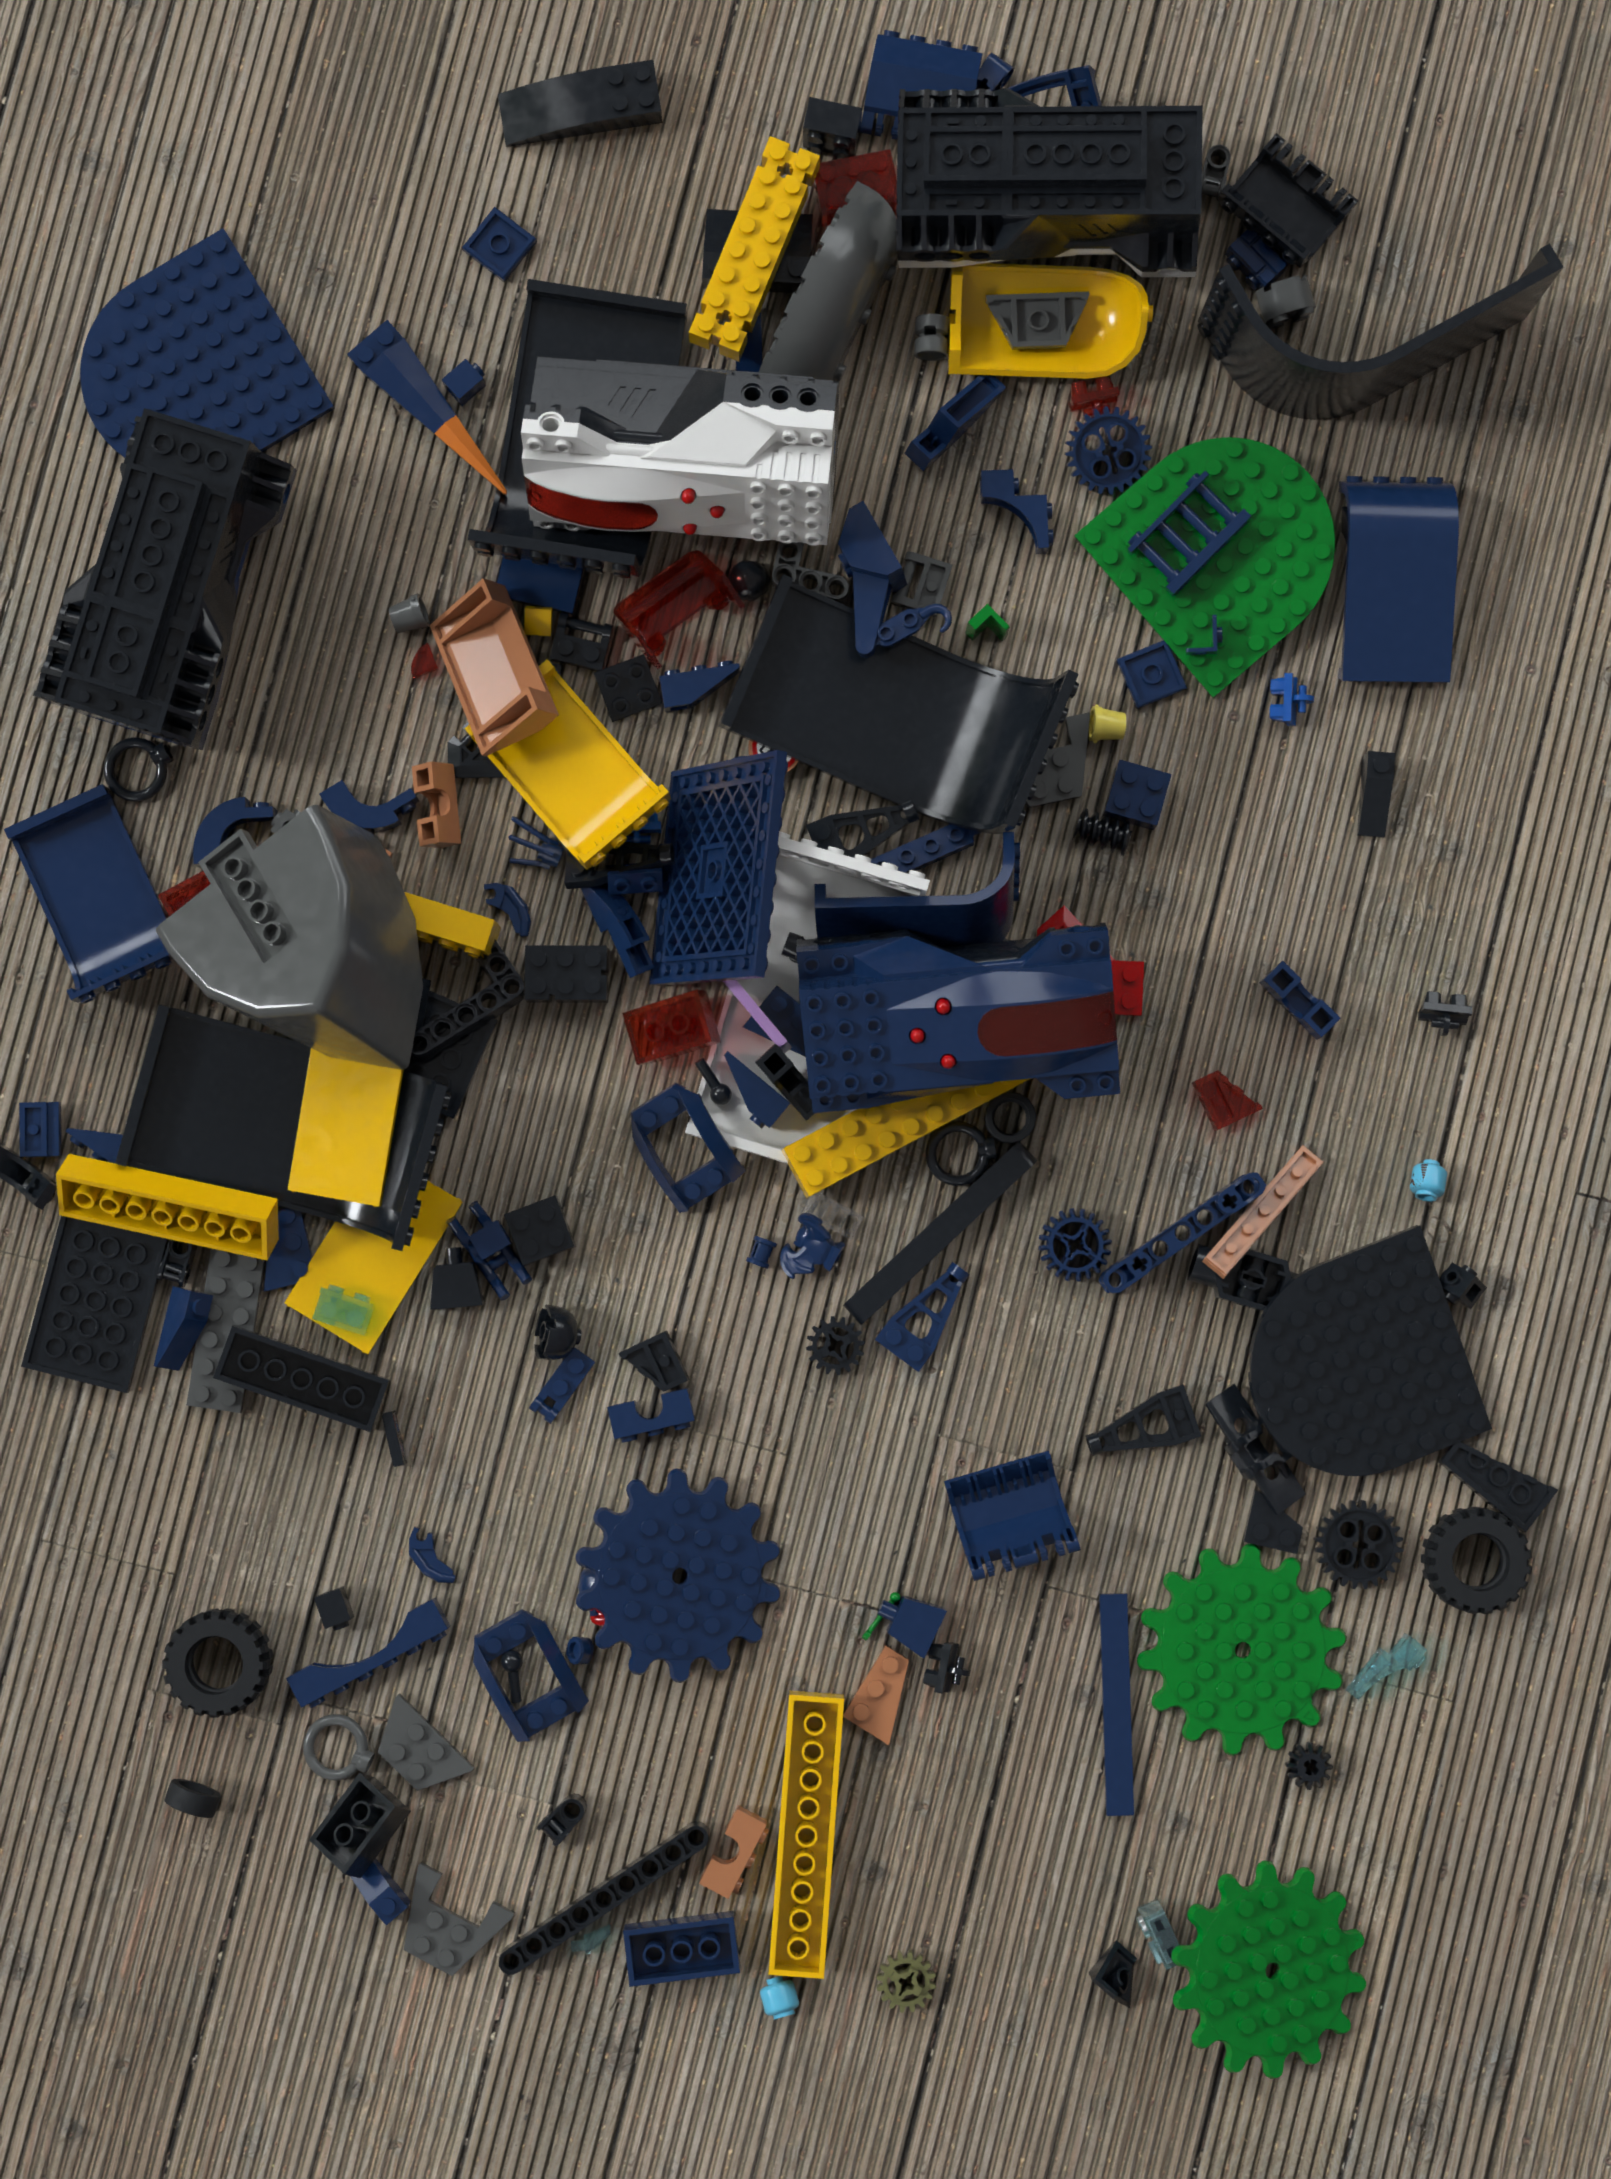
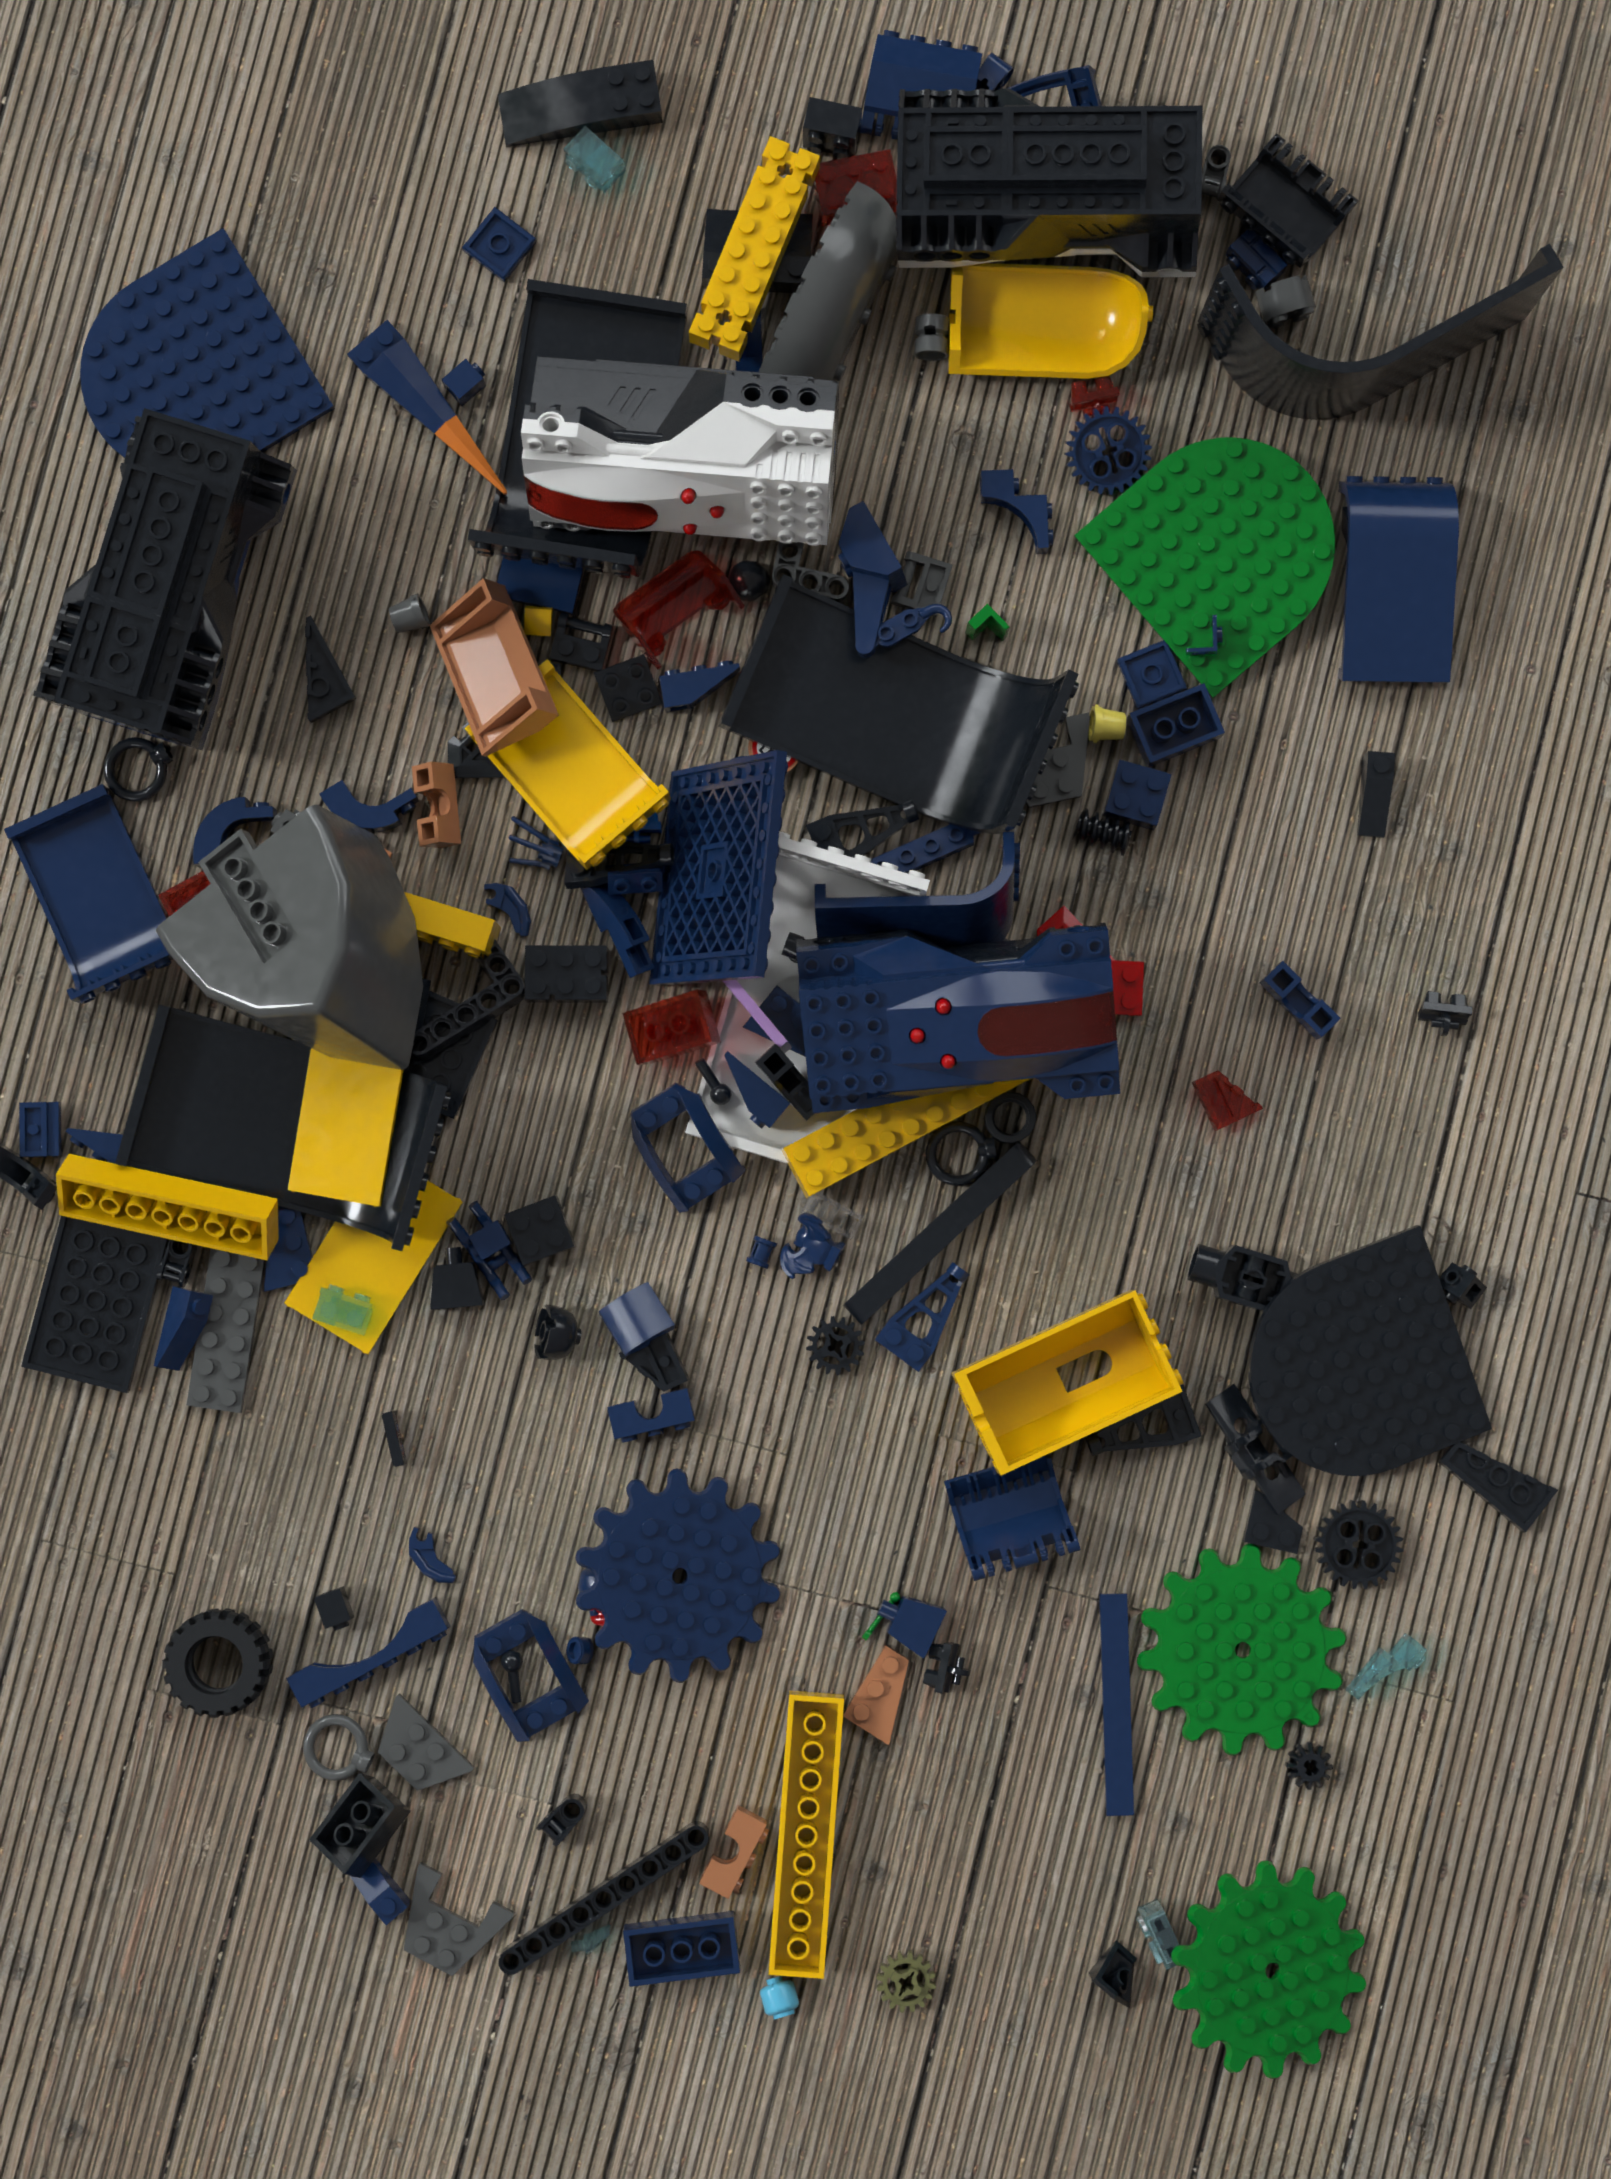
(192, 1798): black tyre -> none
(301, 1378): black brick -> none
(326, 683): none -> black wing
(423, 662): clear red tile -> none
(562, 1384): dark blue plate -> none
(594, 160): none -> clear light blue brick
(636, 1319): none -> dark blue slope
(954, 420): dark blue slope -> none
(1022, 1400): none -> yellow panel
(1037, 318): dark grey wing -> none
(1094, 1256): dark blue gear -> none
(1175, 725): none -> dark blue brick
(1214, 540): dark blue fence -> none
(1217, 1212): dark blue piece -> none
(1262, 1212): nougat tile -> none
(1288, 687): blue hips -> none
(1428, 1180): medium azure head -> none
(1512, 1565): black tyre -> none

